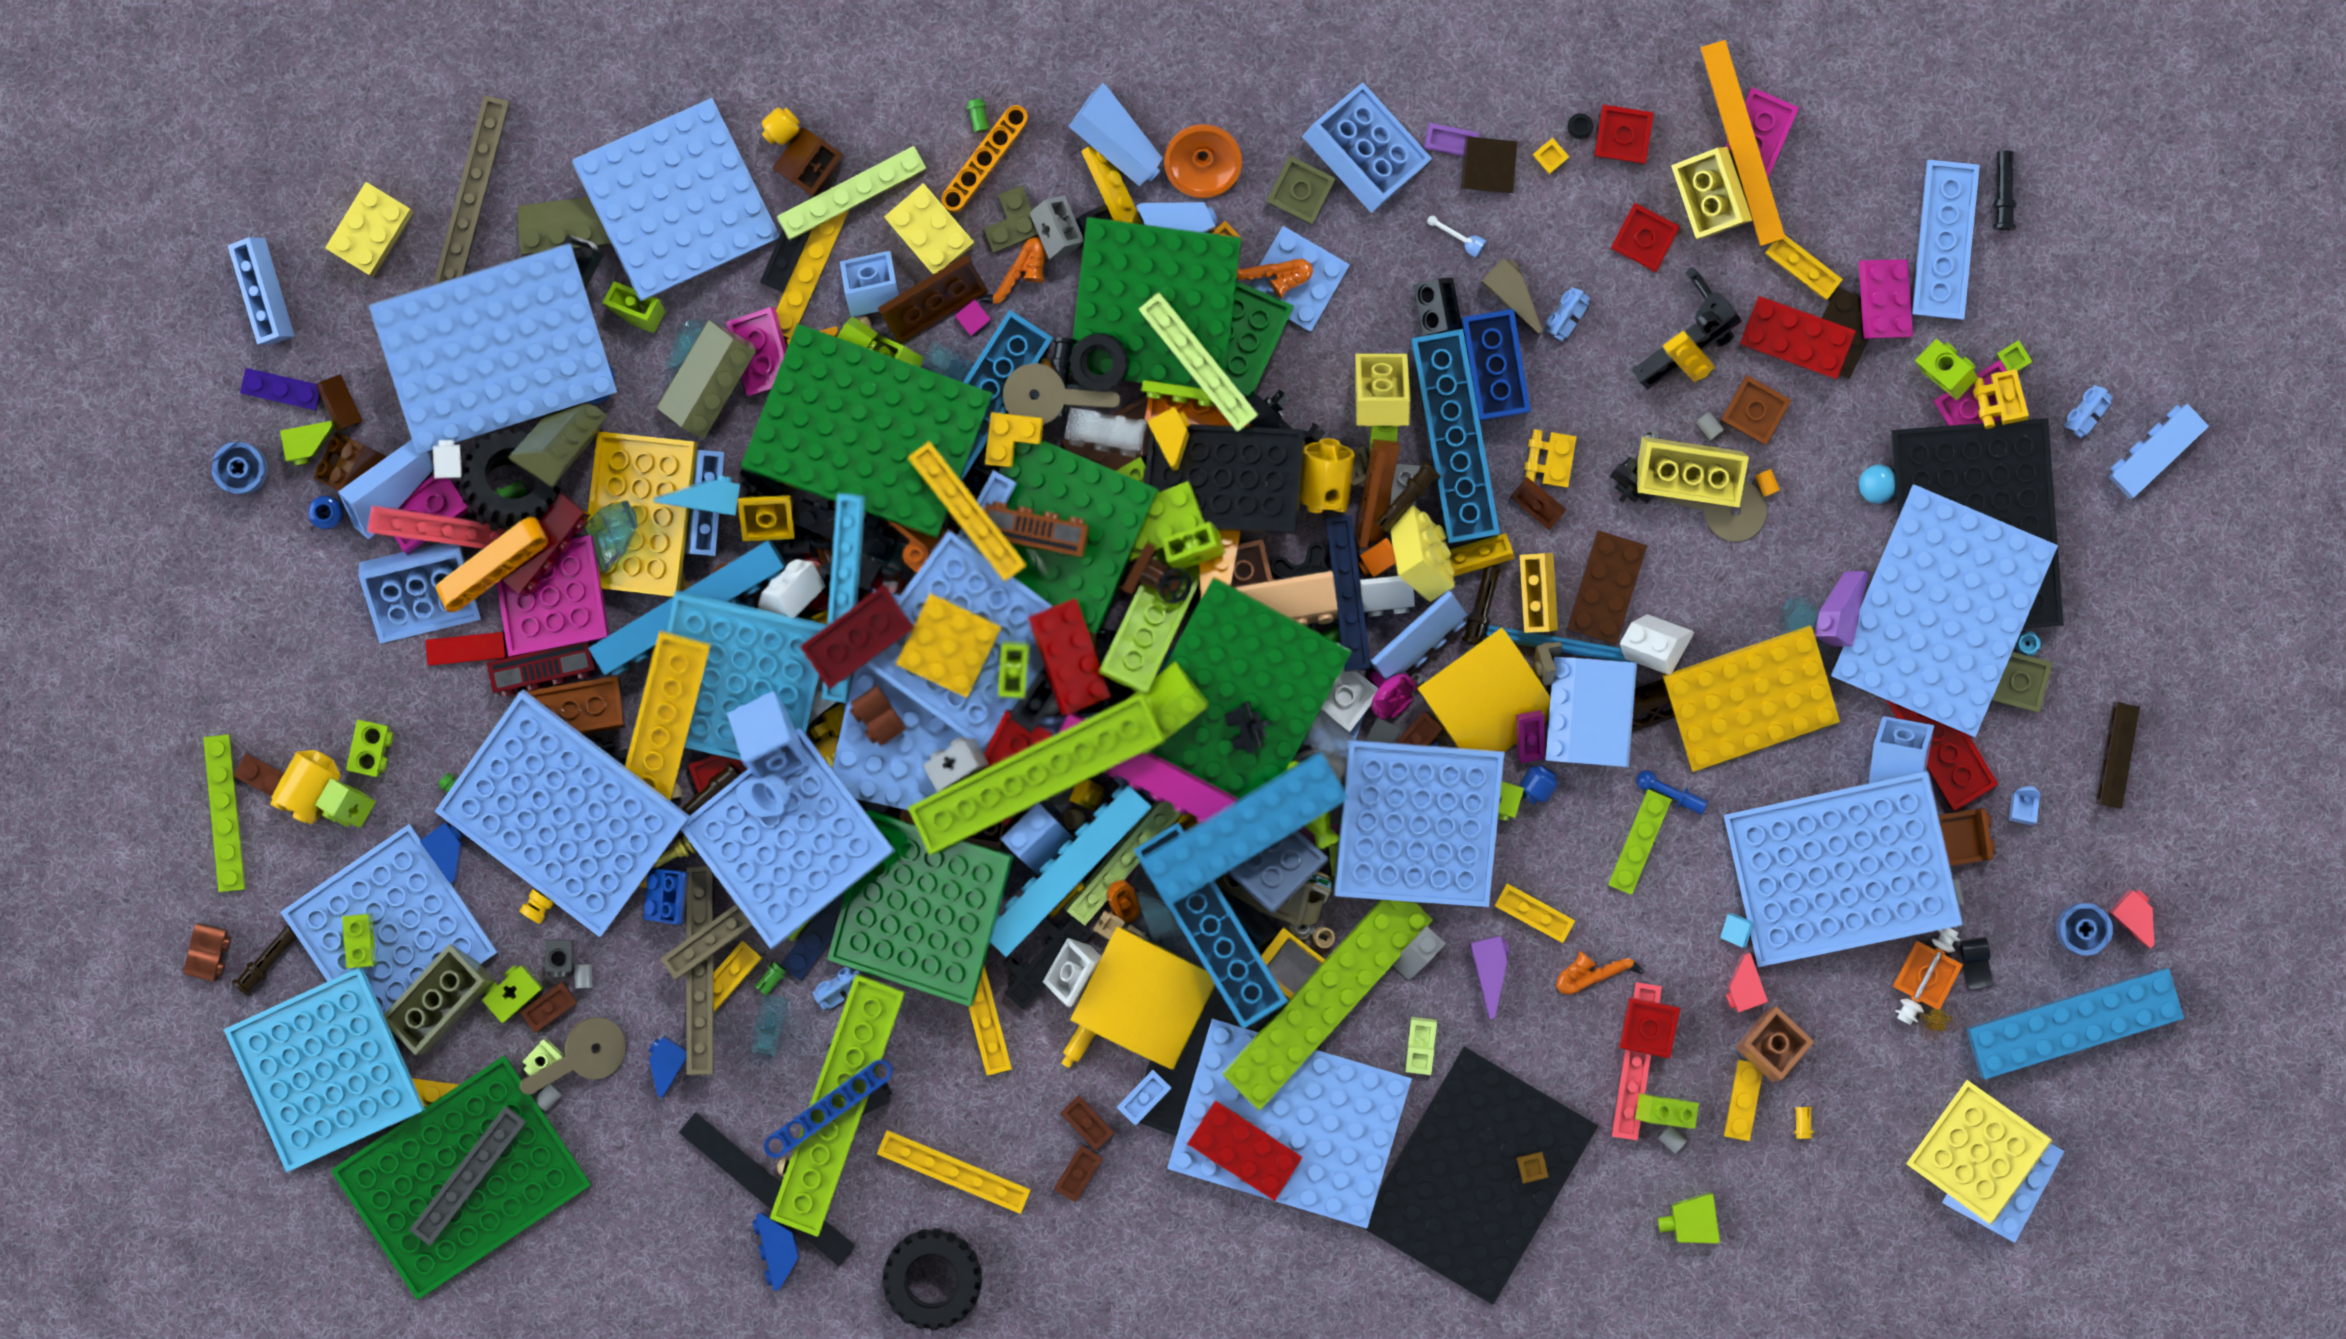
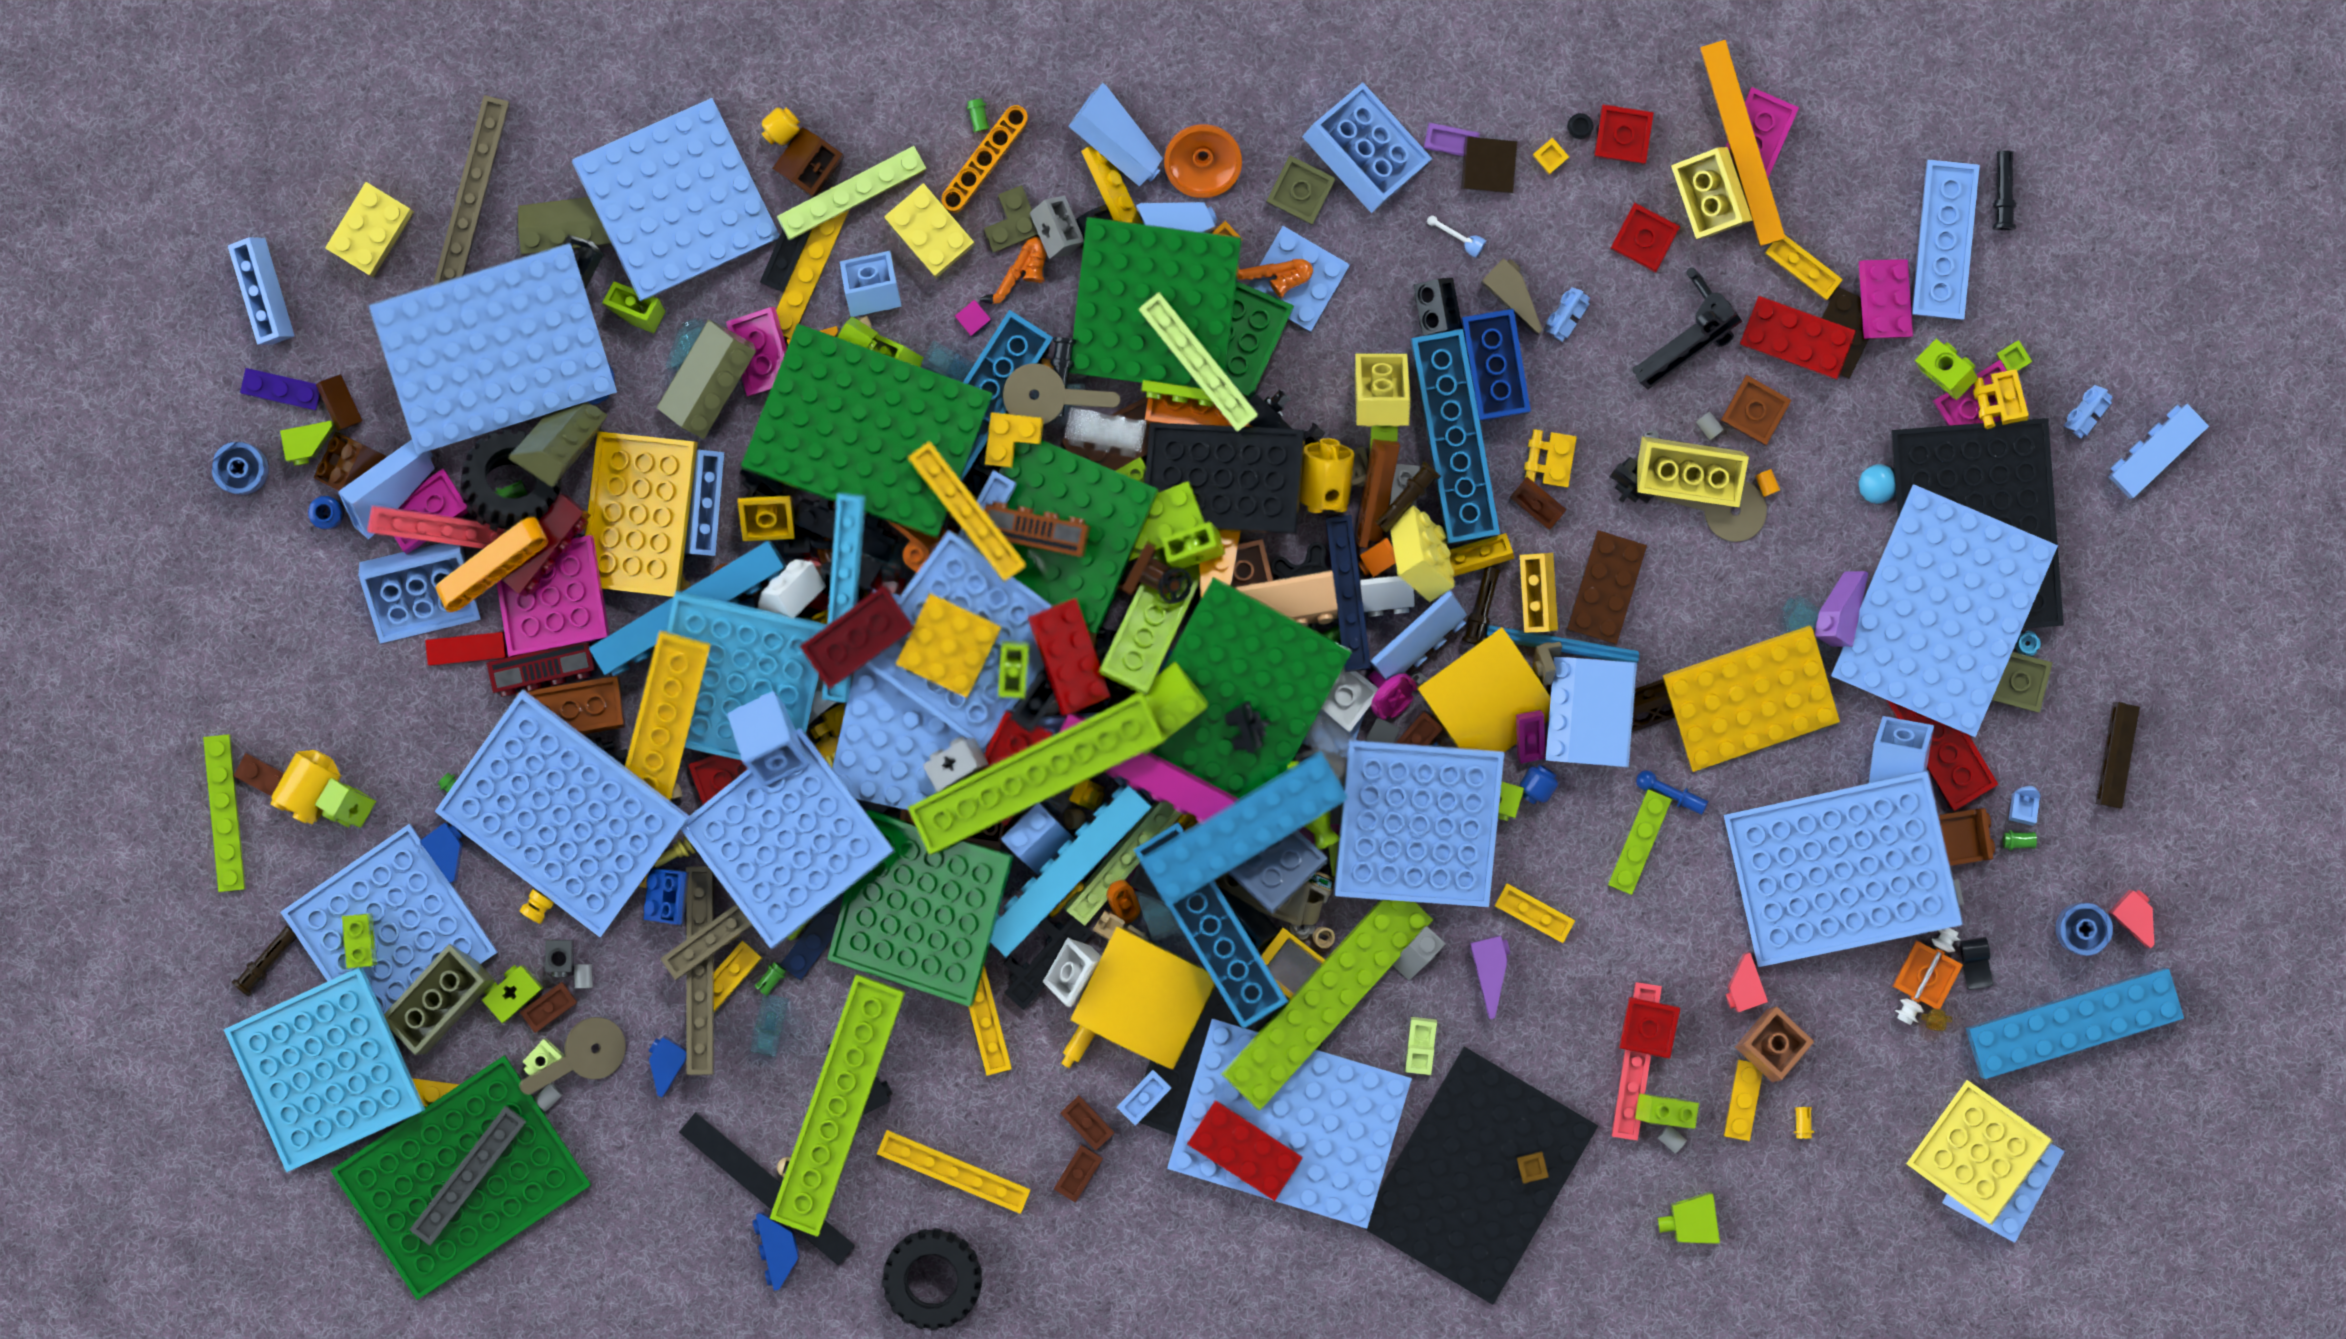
(206, 952): copper brick -> none
(362, 746): lime brick -> none
(447, 459): white slope -> none
(612, 533): clear light blue slope -> none
(710, 496): medium azure slope -> none
(715, 785): dark brown pin -> none
(764, 795): light blue piece -> none
(828, 992): light blue hinge -> none
(828, 1108): blue beam -> none
(878, 716): copper brick -> none
(933, 299): reddish brown plate -> none
(1119, 362): black tyre -> none
(1171, 435): yellow slope -> none
(1579, 976): orange piece -> none
(1655, 643): white slope -> none
(1689, 356): yellow plate -> none
(1737, 930): medium azure tile -> none
(2019, 840): none -> bright green pin

